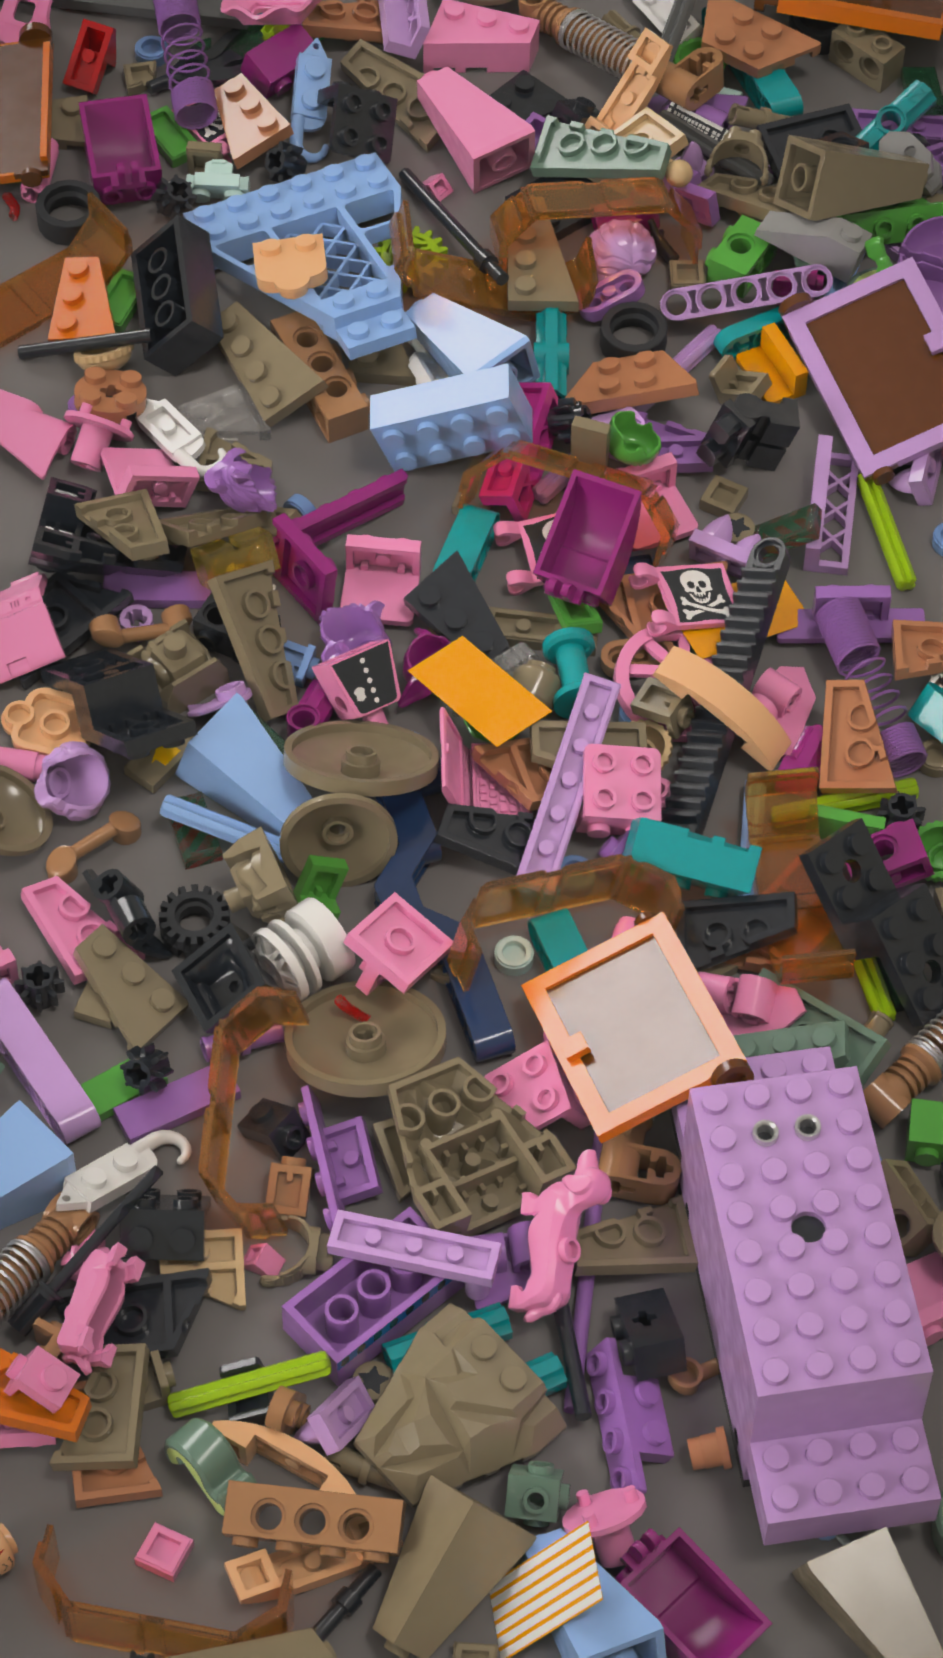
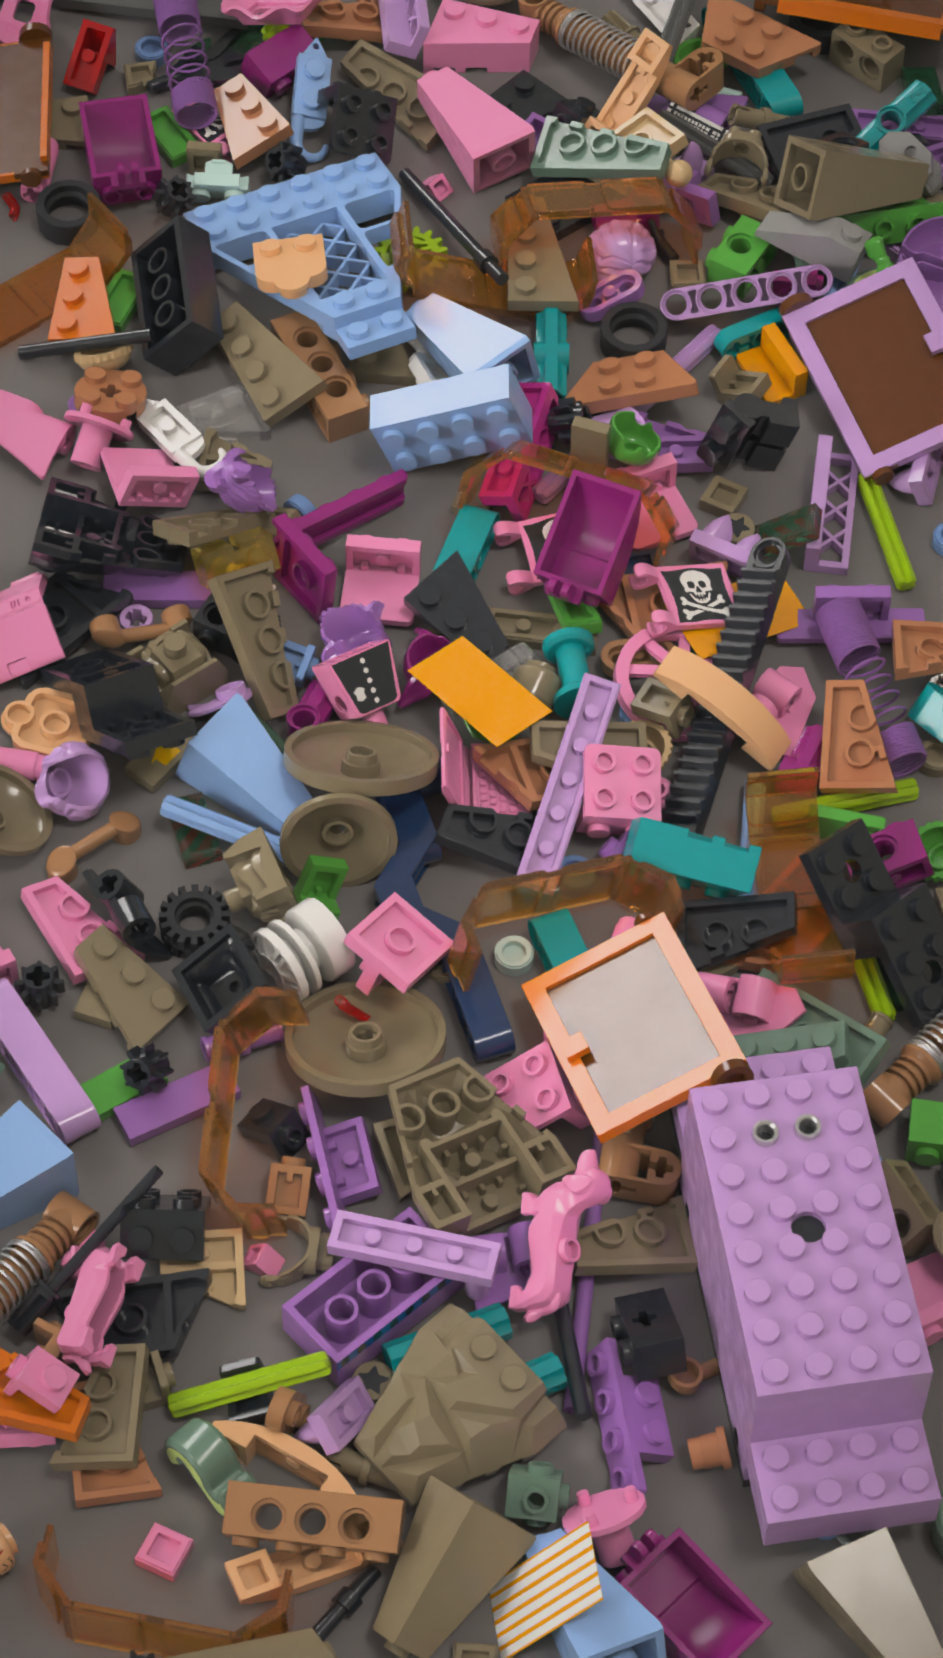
(117, 1172): white plate -> none
(126, 523): dark tan wing -> none
(901, 808): black gear -> none

